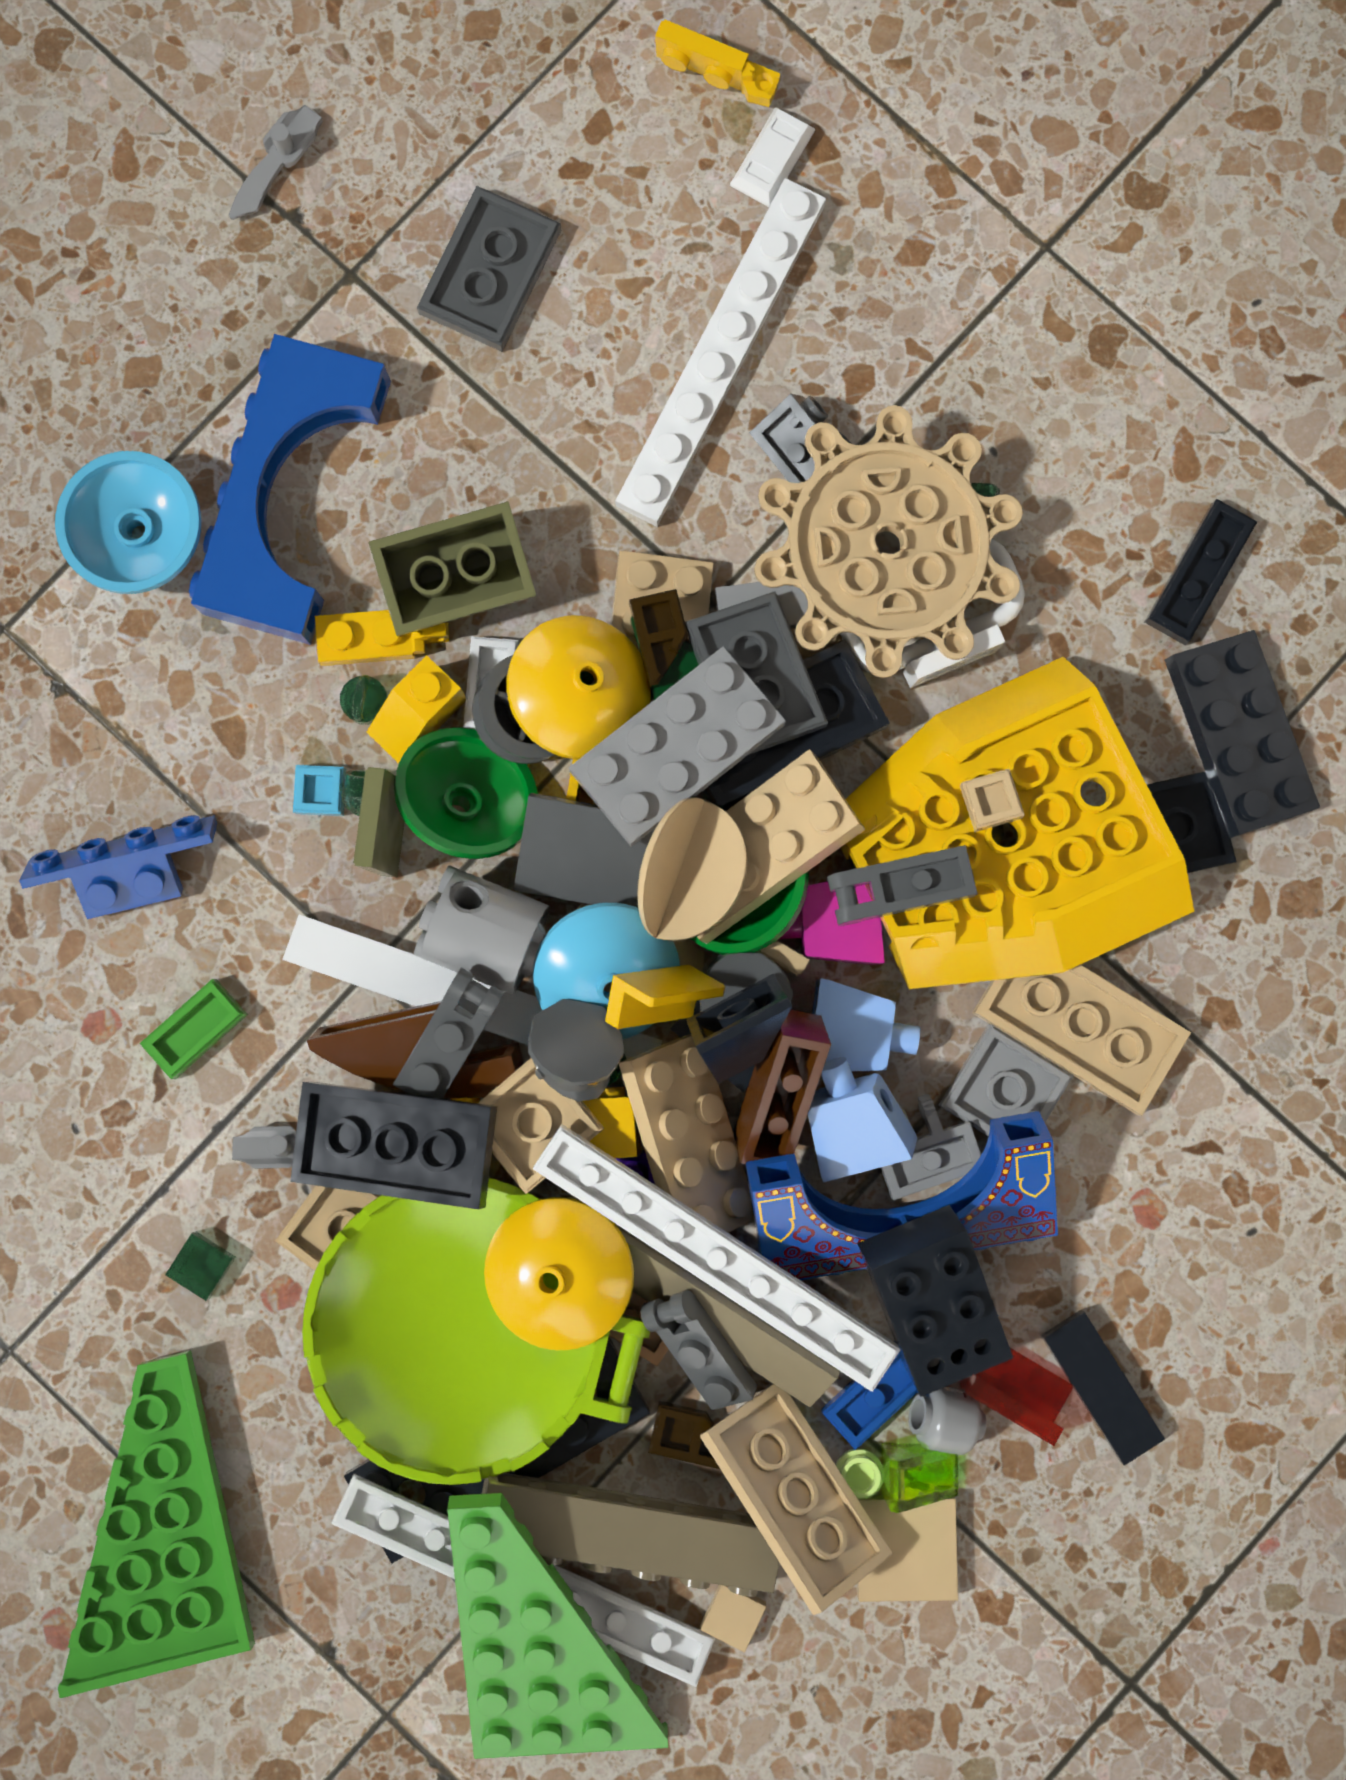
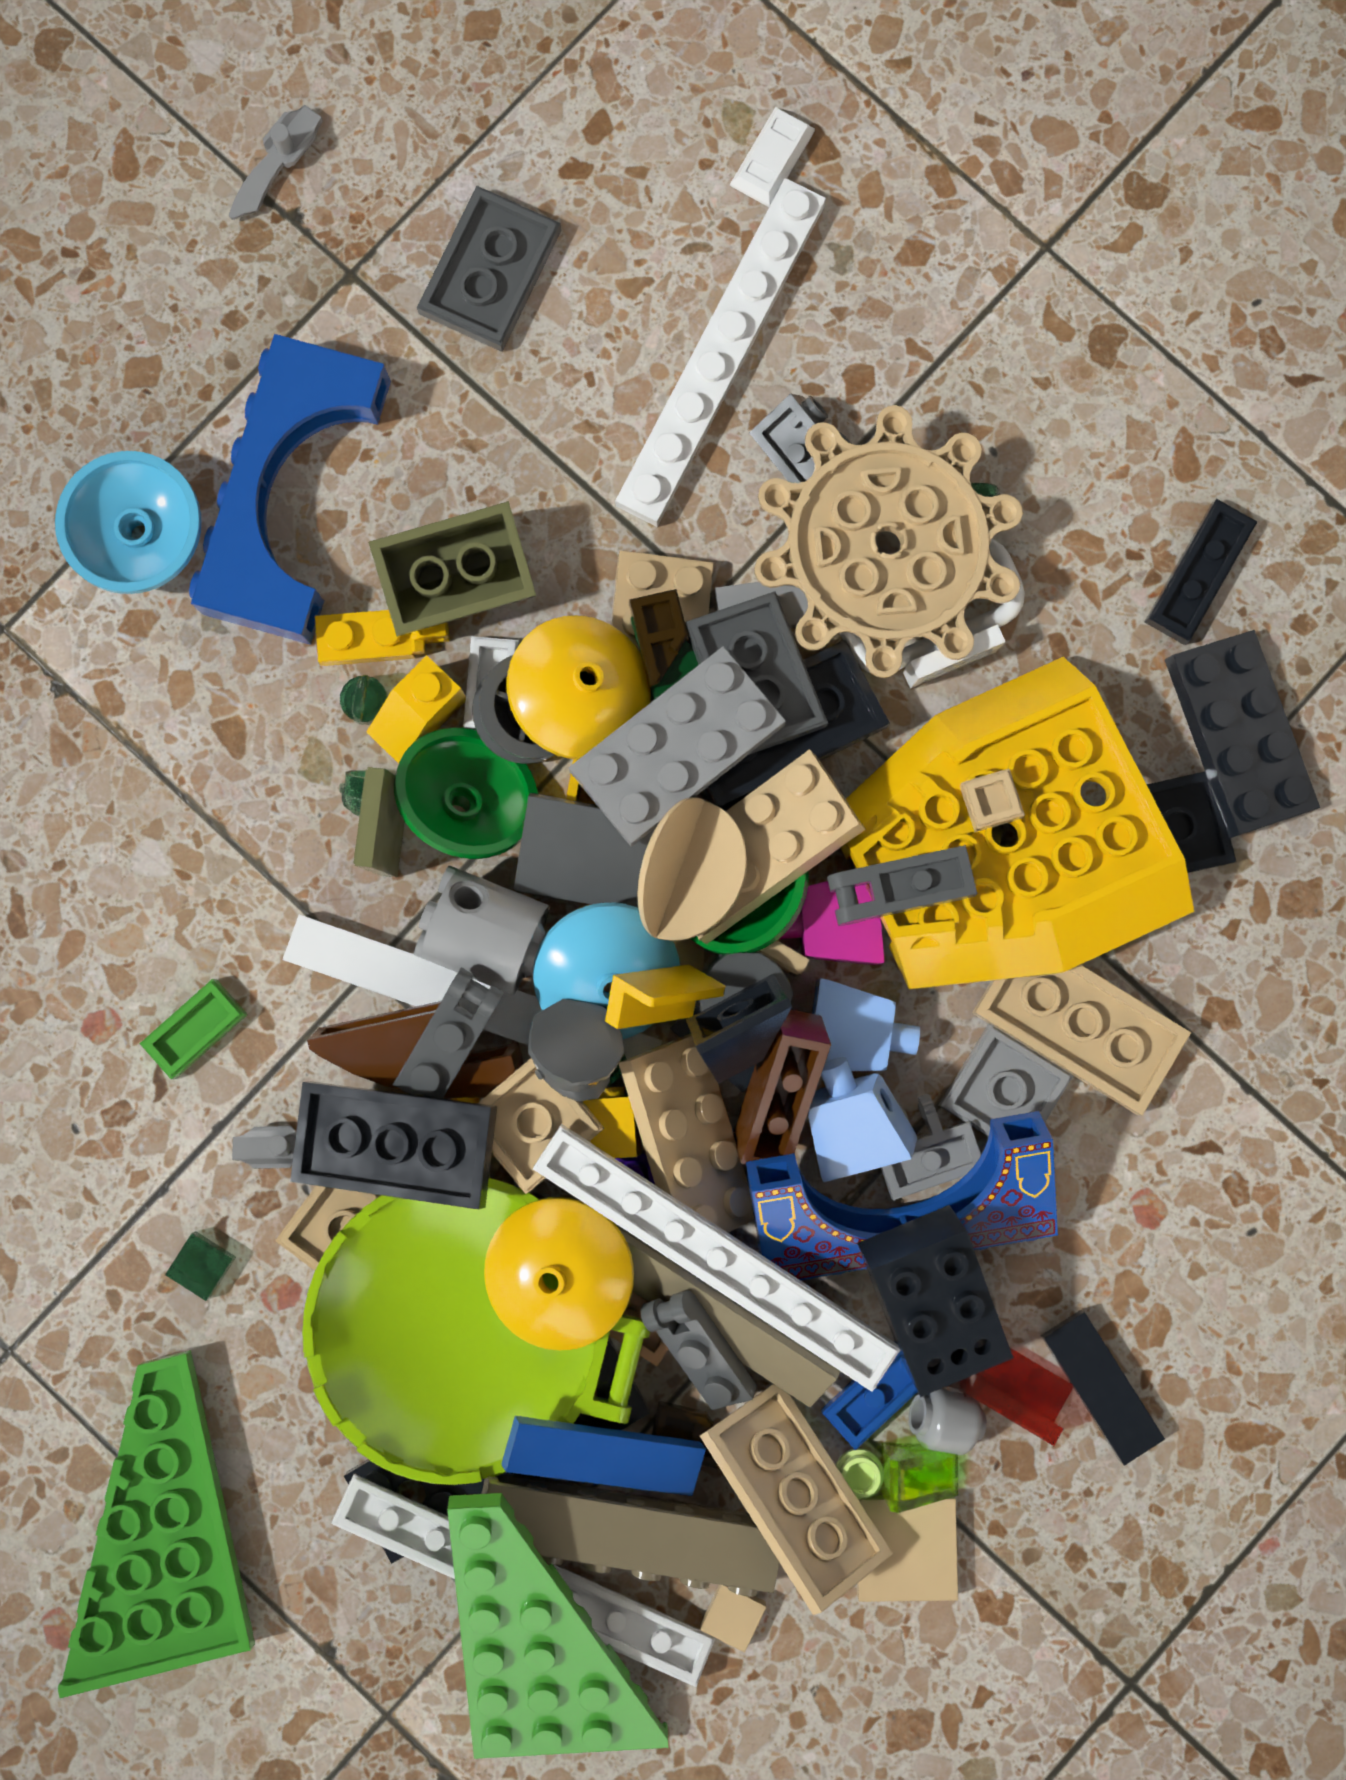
(123, 870): blue bracket -> none
(318, 790): medium azure tile -> none
(603, 1456): none -> blue tile
(716, 61): yellow hinge -> none

